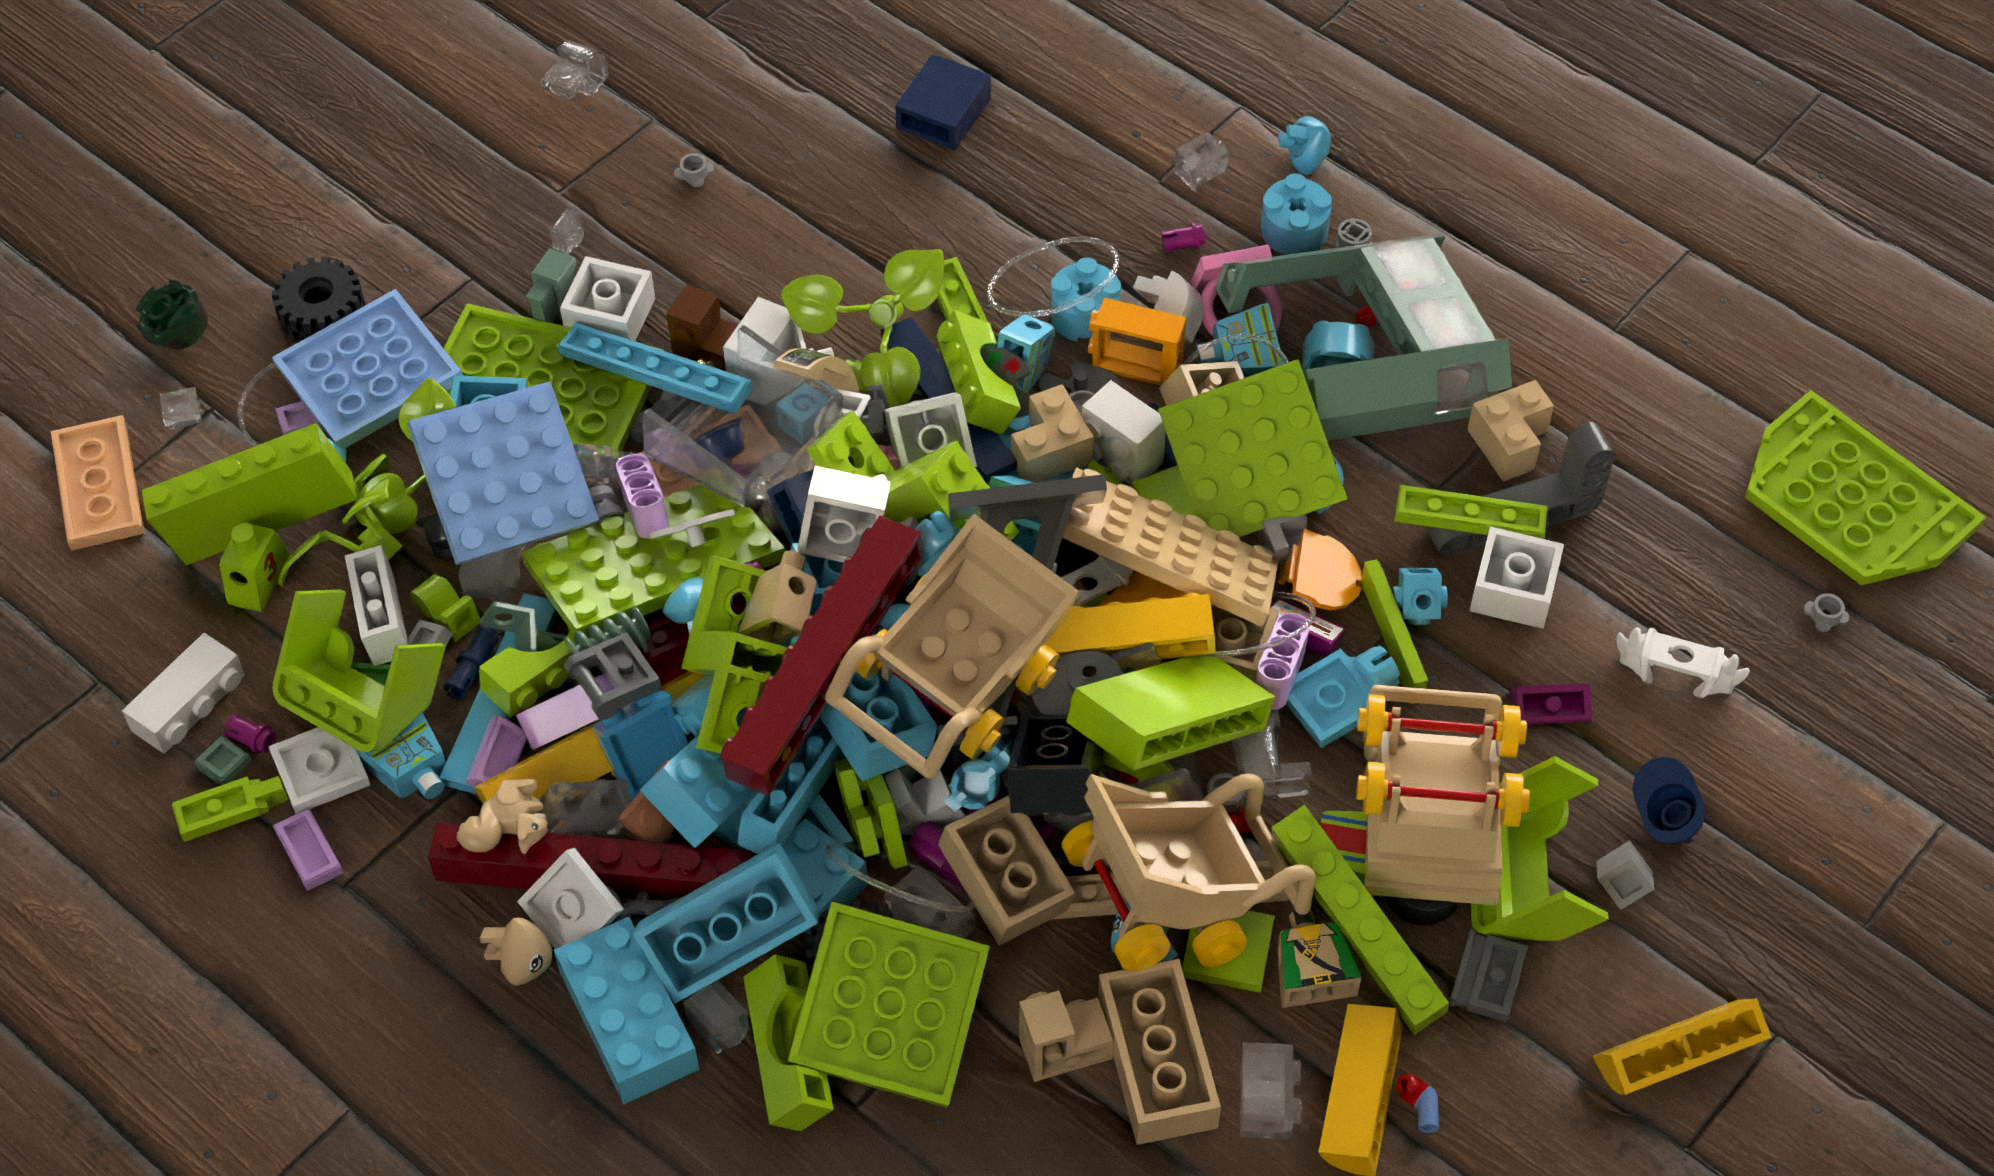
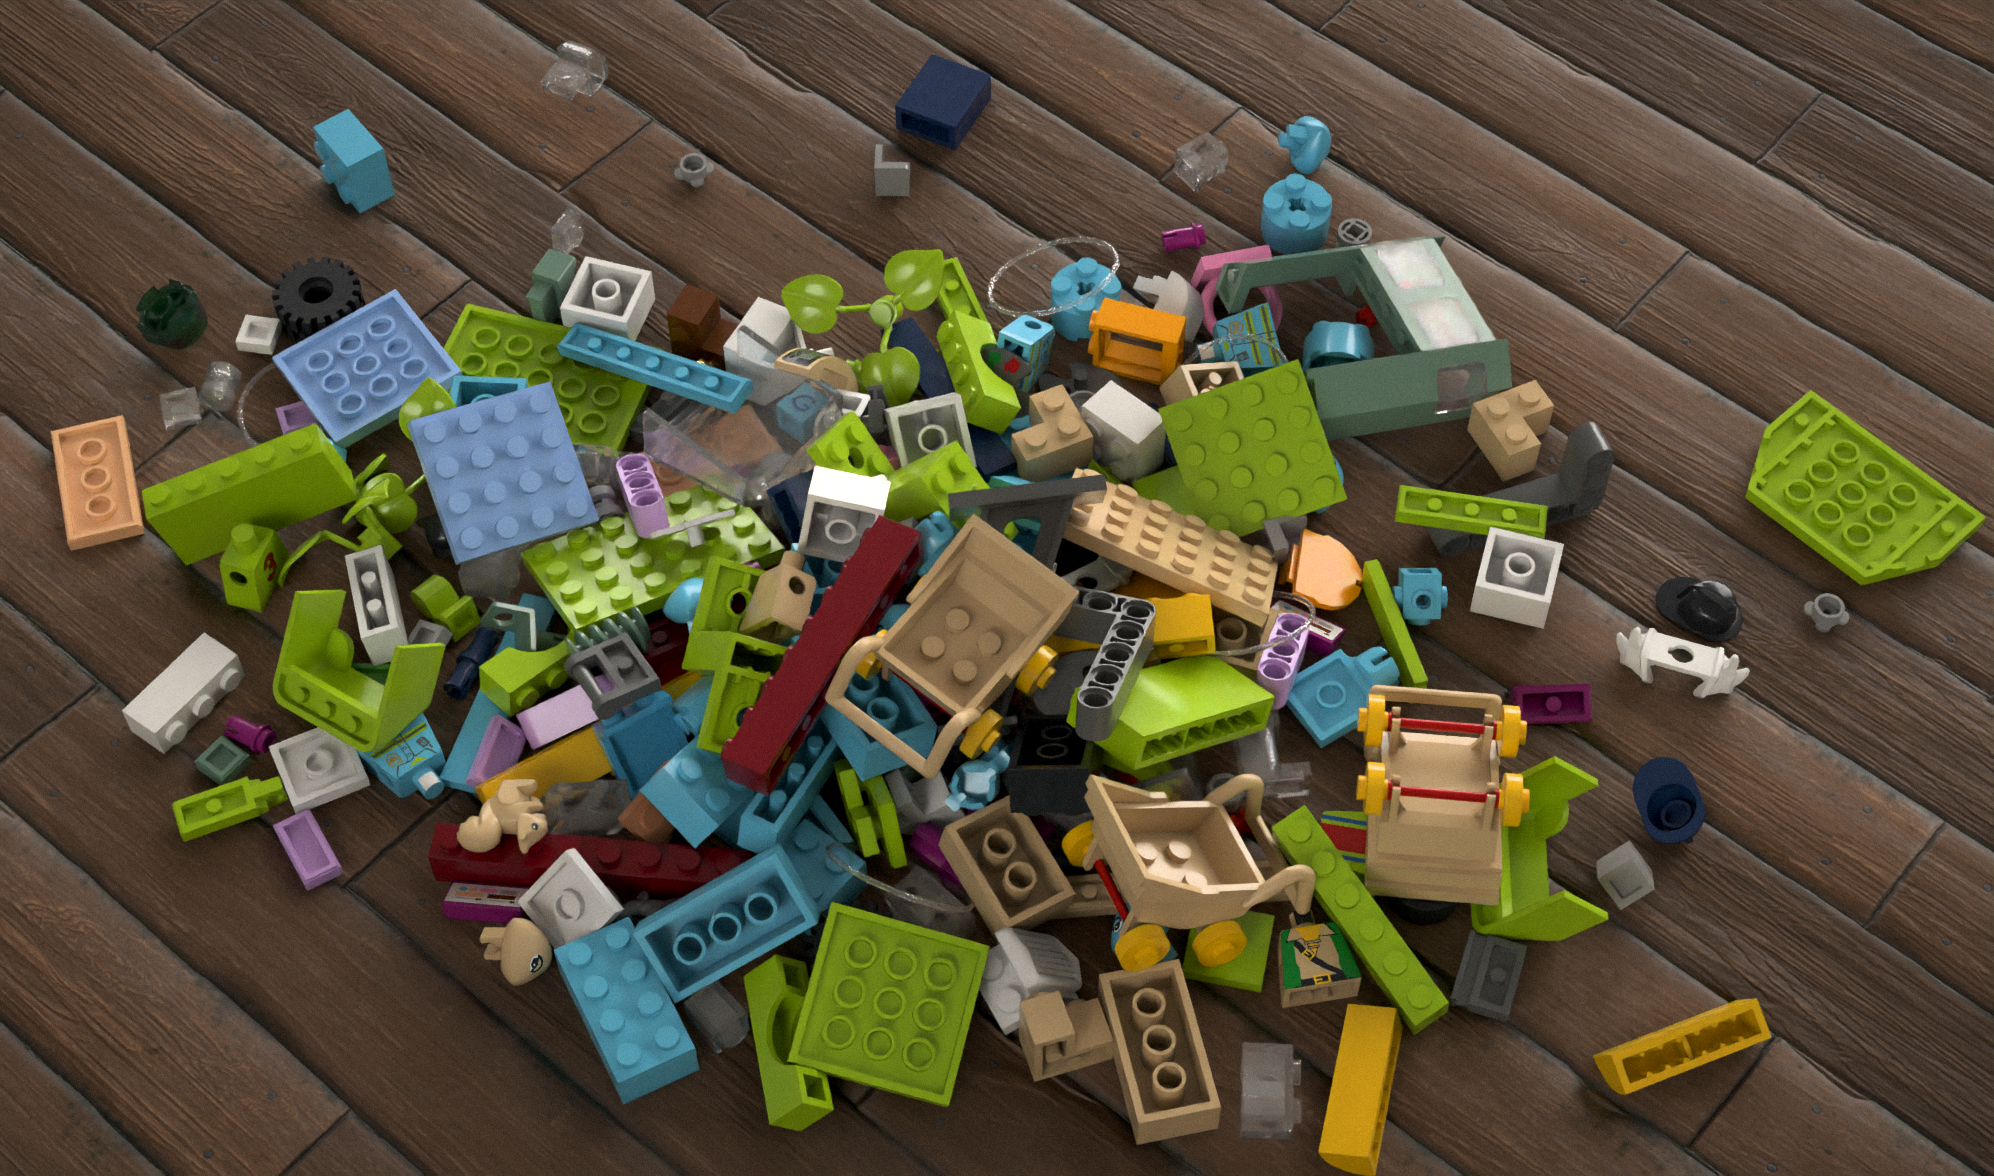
(219, 387): none -> clear wheel
(258, 334): none -> white plate
(353, 161): none -> medium azure brick
(483, 901): none -> slope
(723, 441): dark blue piece -> none
(891, 177): none -> light grey panel
(1023, 966): none -> white piece
(1126, 636): none -> dark grey beam
(1422, 1098): arm -> none
(1701, 607): none -> black piece

